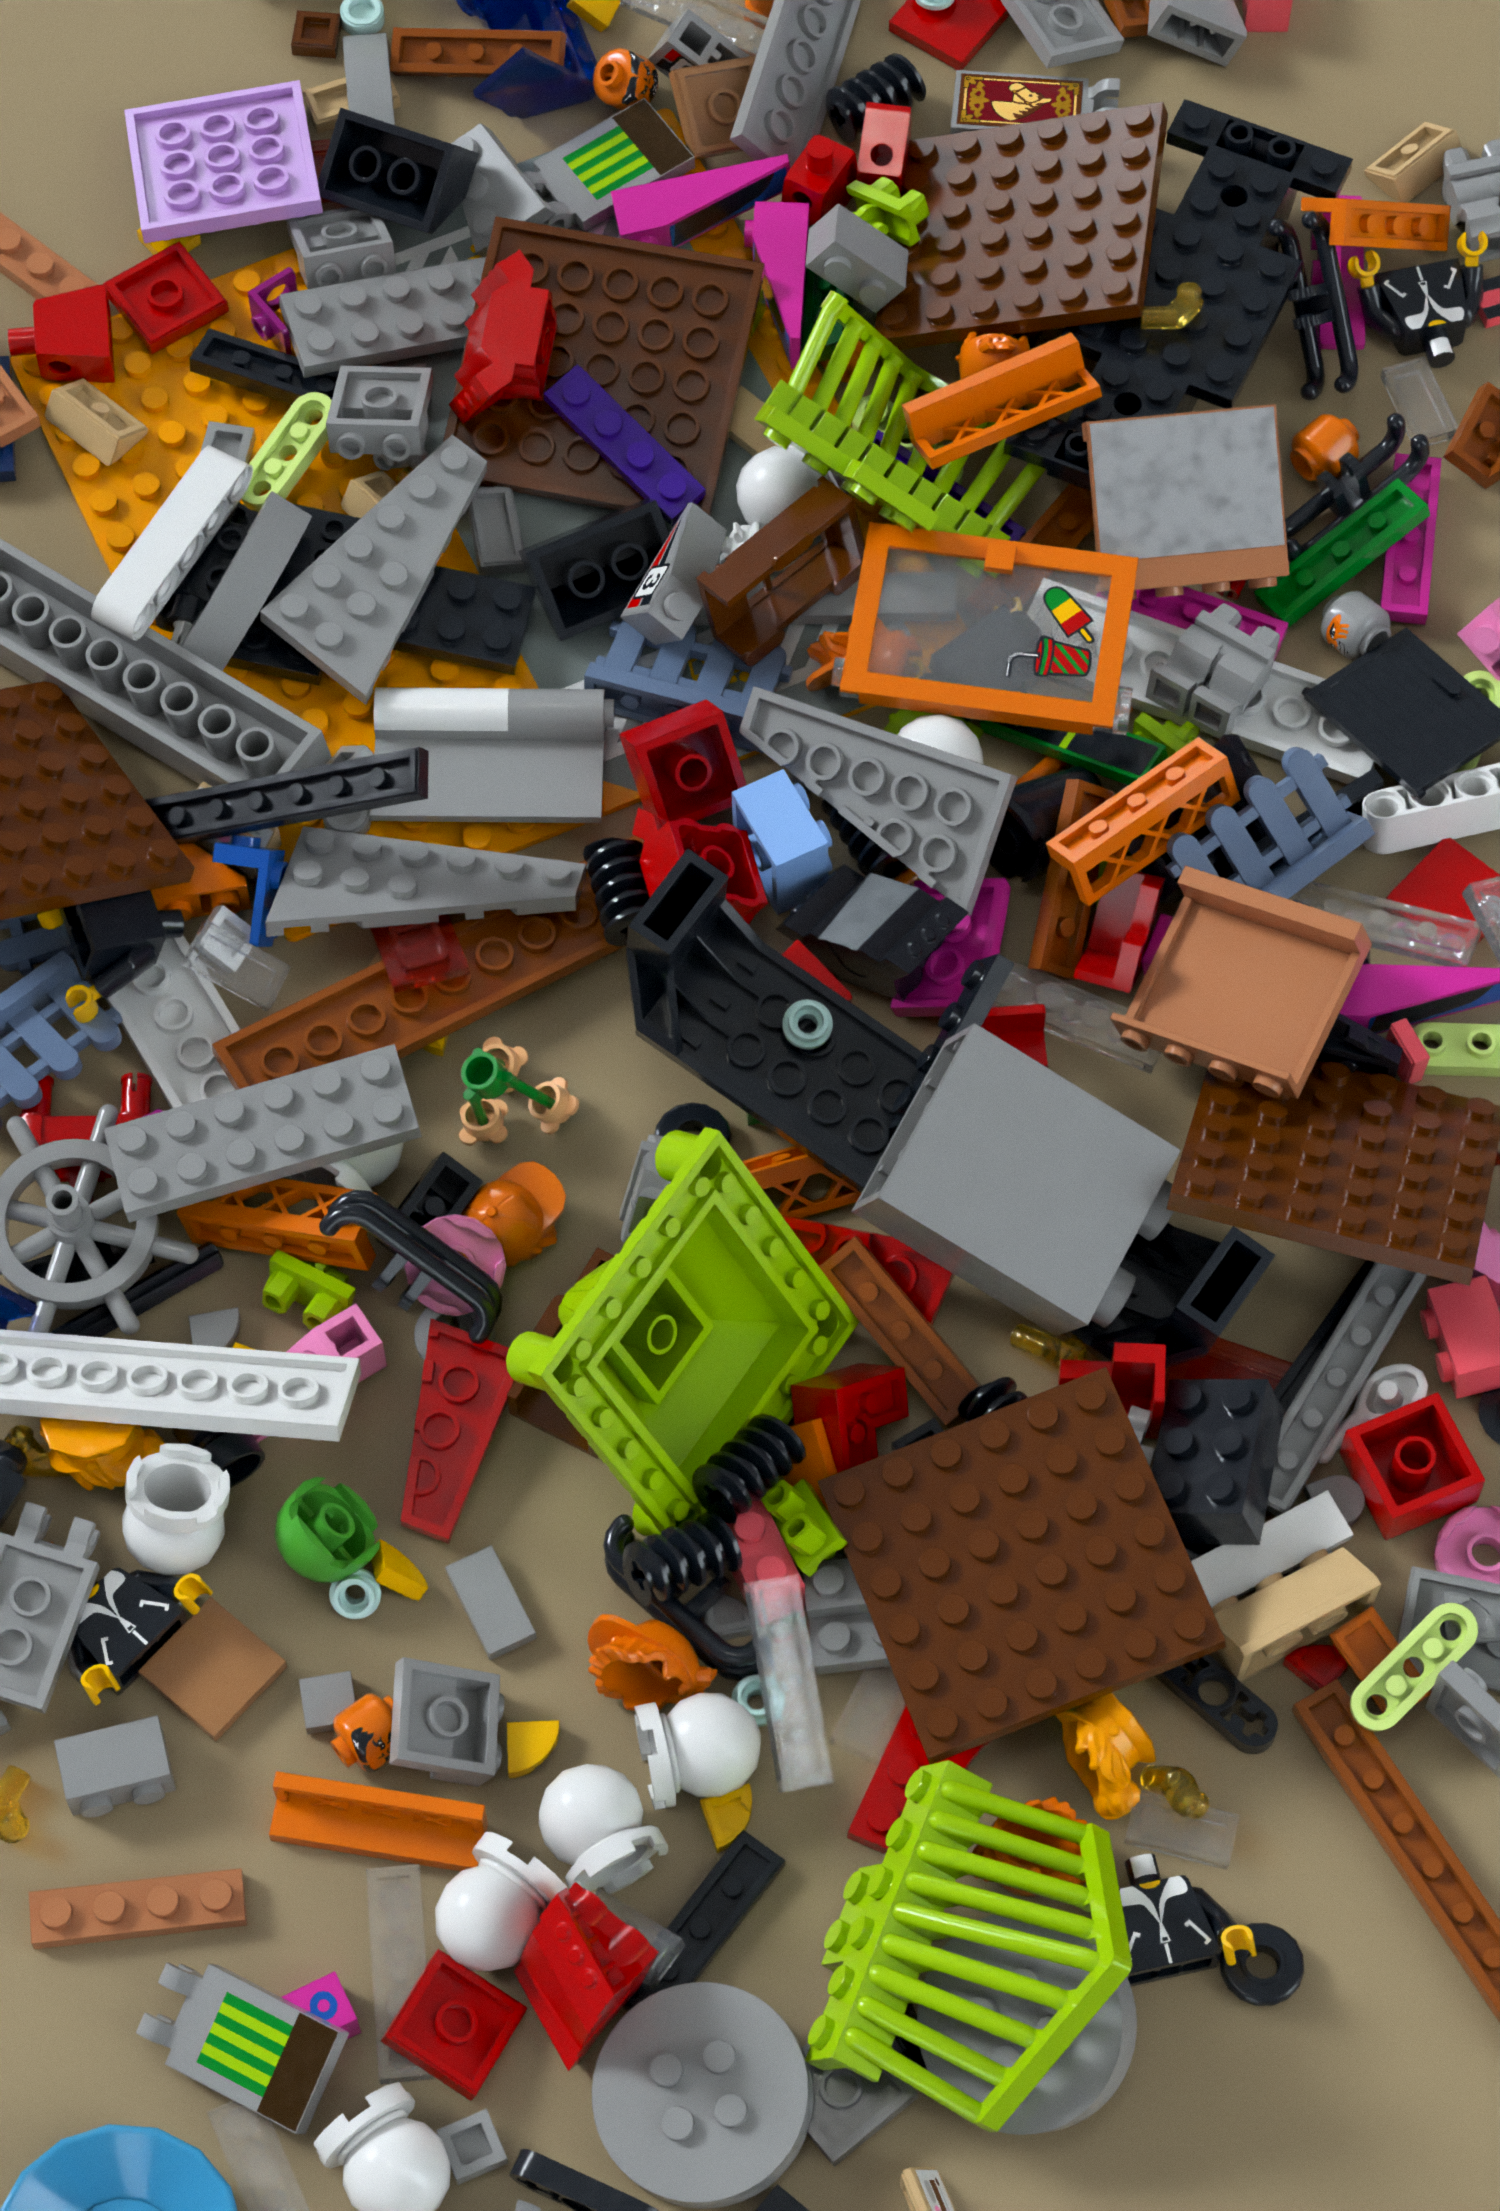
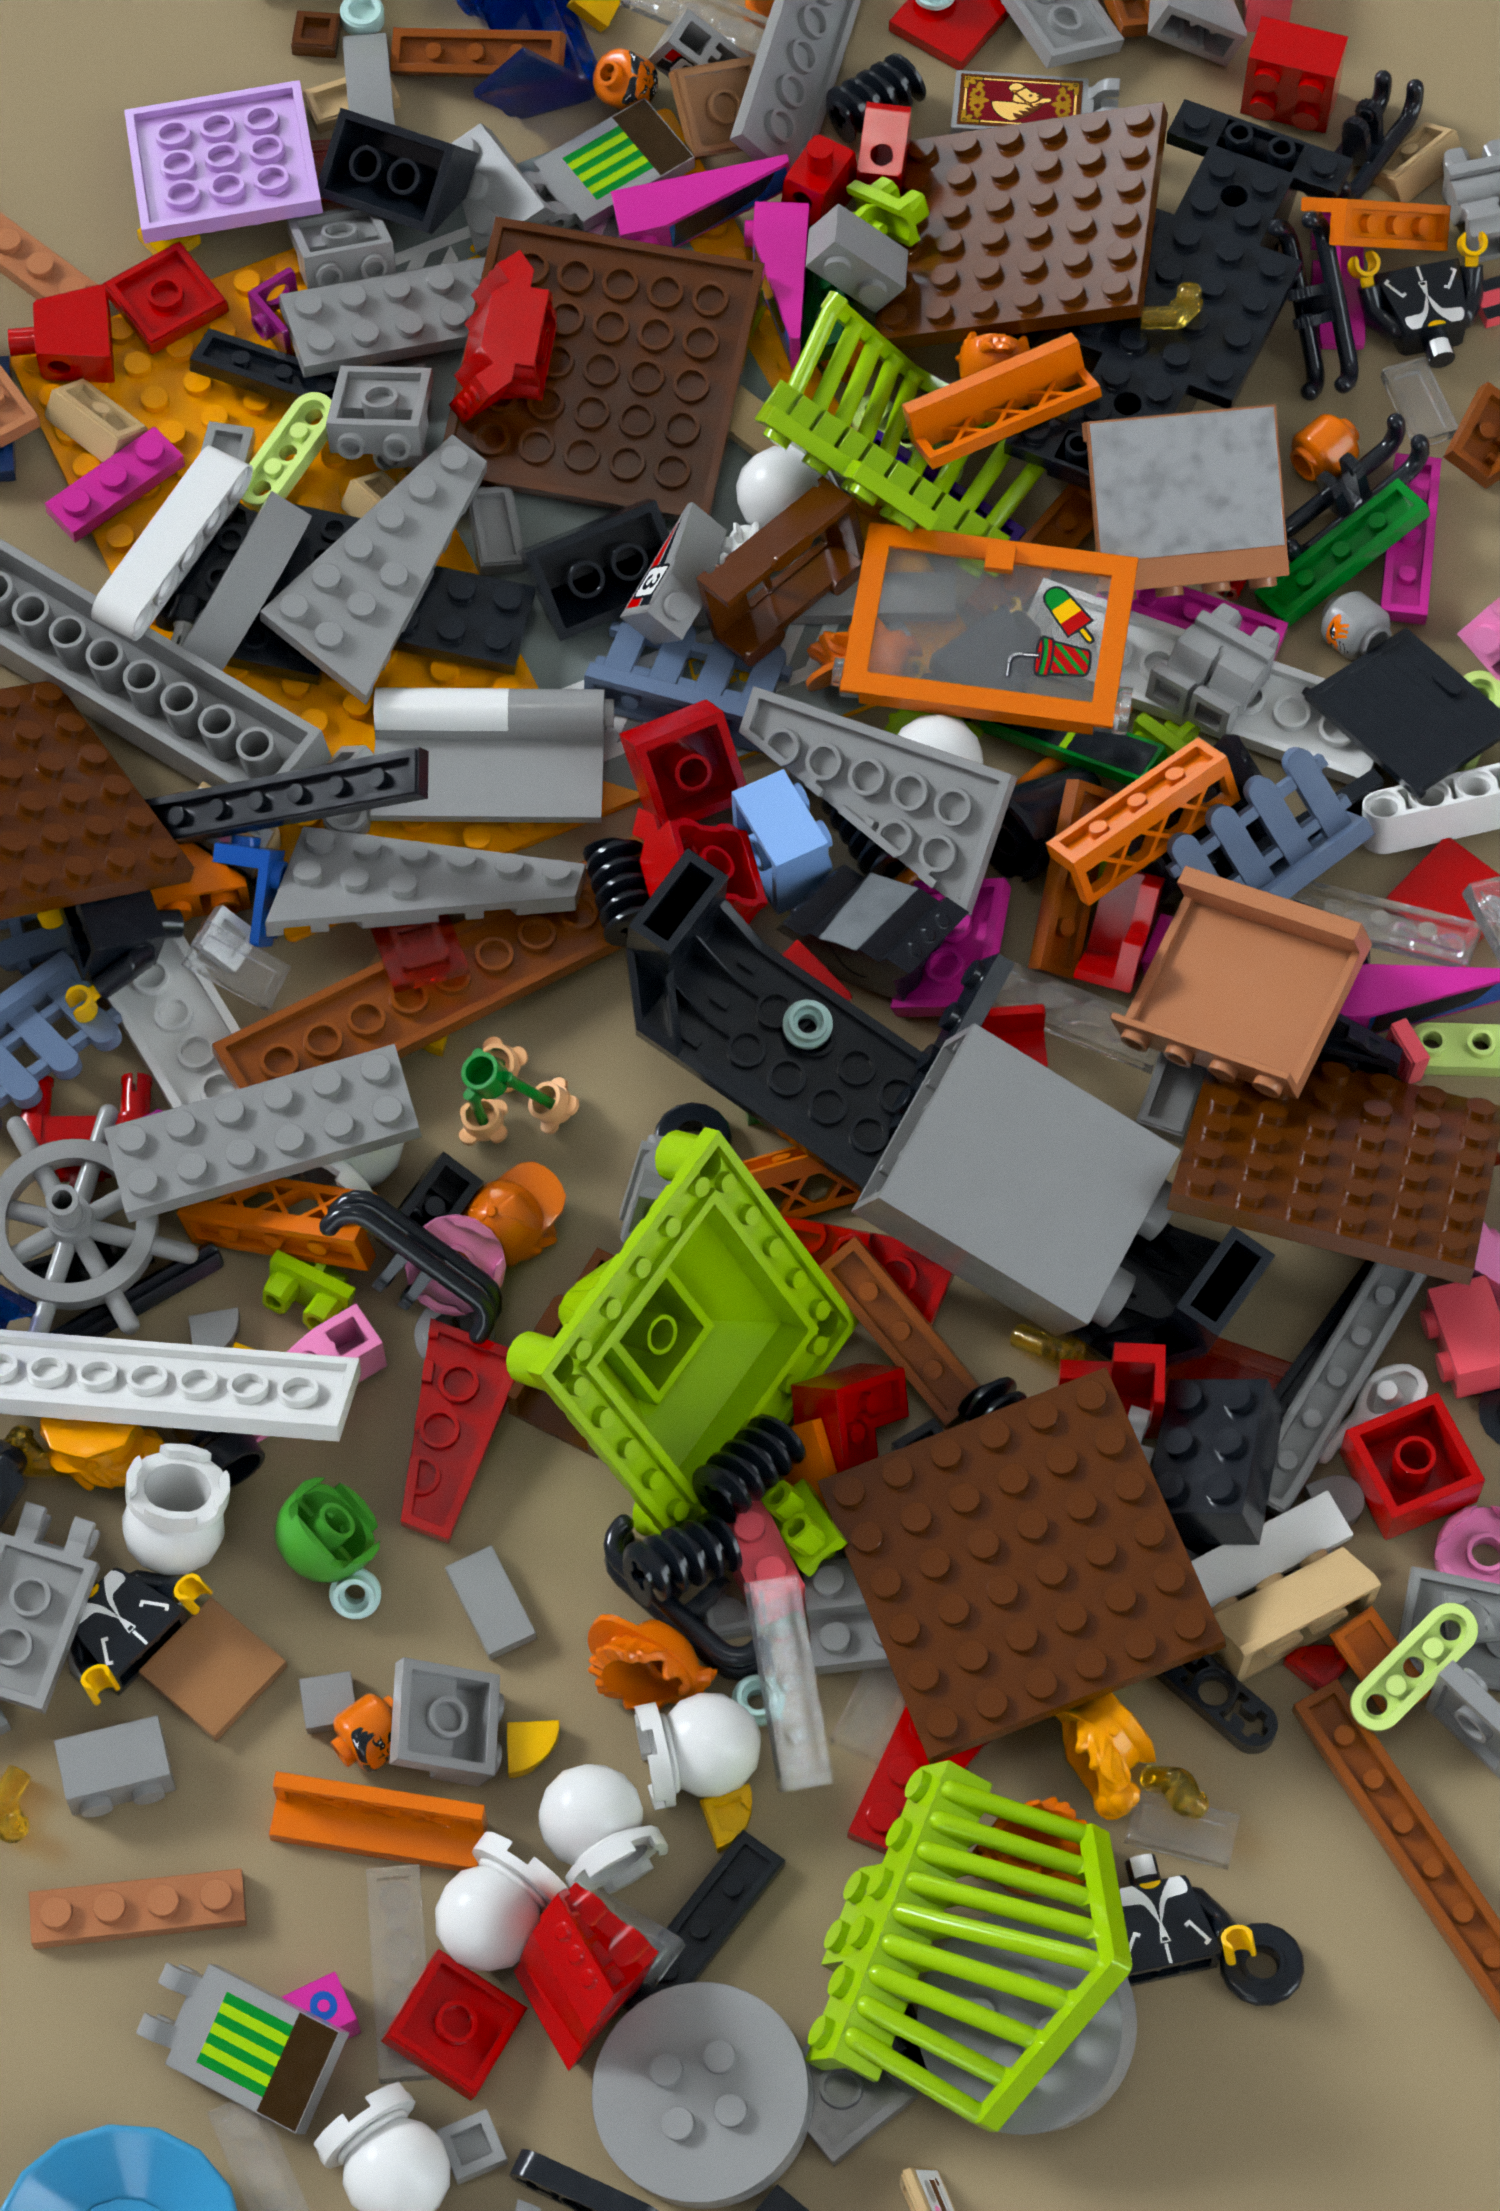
(114, 484): none -> dark pink plate
(398, 1572): yellow tile -> none
(623, 443): dark purple plate -> none
(1171, 1099): none -> light grey tile
(1293, 74): none -> red brick
(1364, 132): none -> black piece

